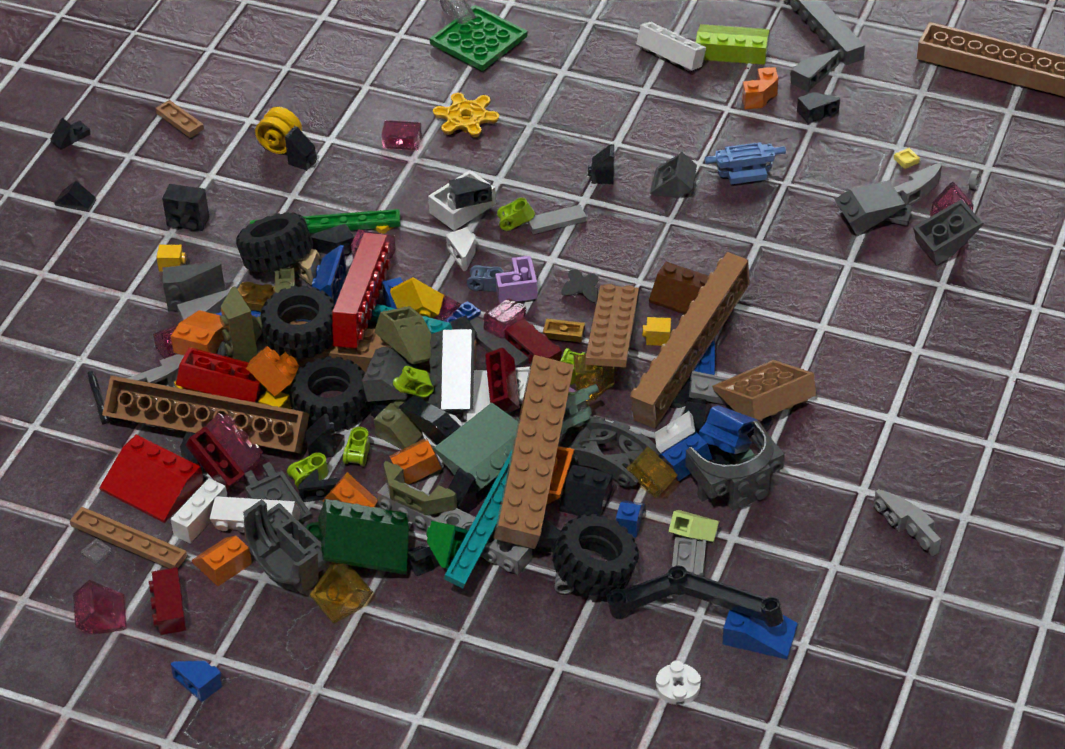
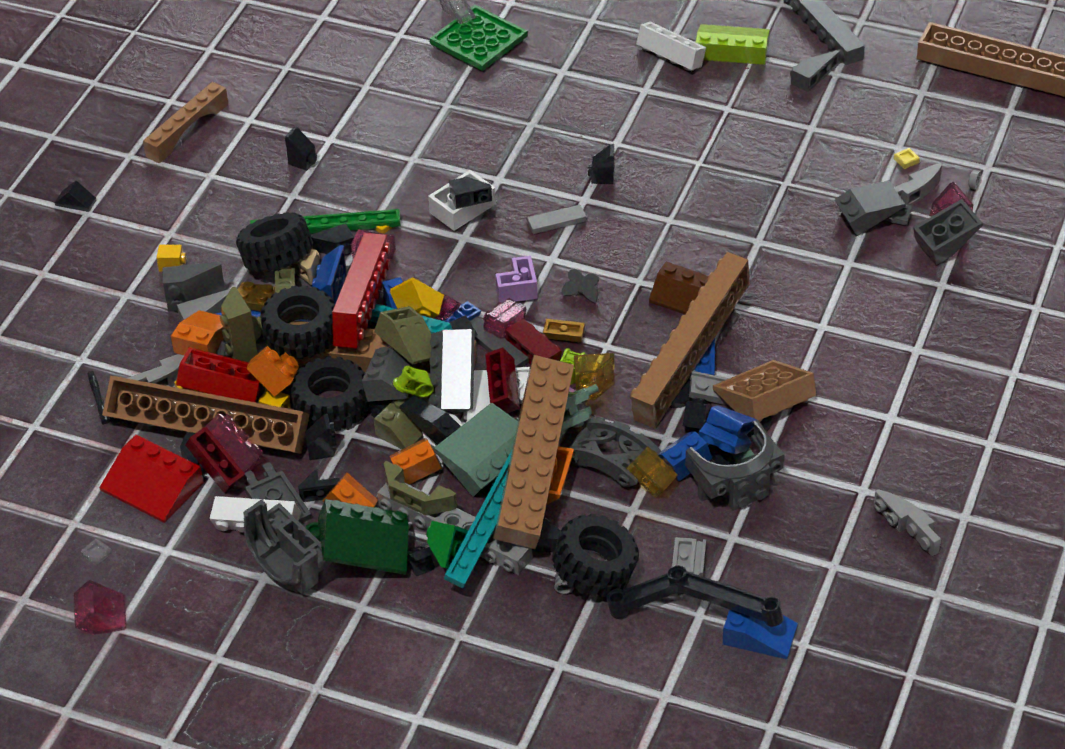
(68, 134): black slope -> none
(128, 538): medium nougat plate -> none
(163, 341): clear pink slope -> none
(164, 138): none -> medium nougat arch
(167, 601): dark red brick -> none
(179, 118): medium nougat plate -> none
(185, 207): black brick -> none
(196, 512): white brick -> none
(197, 677): blue slope -> none
(224, 560): orange slope -> none
(274, 128): yellow wheel -> none
(307, 466): lime piece -> none
(340, 592): clear yellow slope -> none
(357, 447): lime piece -> none
(401, 135): clear pink brick -> none
(462, 246): white slope -> none
(464, 108): yellow plate -> none
(465, 488): black slope -> none
(485, 278): sand blue piece -> none
(515, 213): lime piece -> none
(586, 491): black slope -> none
(612, 326): medium nougat plate -> none
(630, 516): blue slope -> none
(657, 331): yellow brick -> none
(674, 177): dark grey slope -> none
(674, 432): white plate -> none
(678, 672): white plate -> none
(693, 526): yellowish green slope -> none
(745, 161): medium blue piece -> none
(759, 91): orange brick -> none
(817, 106): black slope -> none

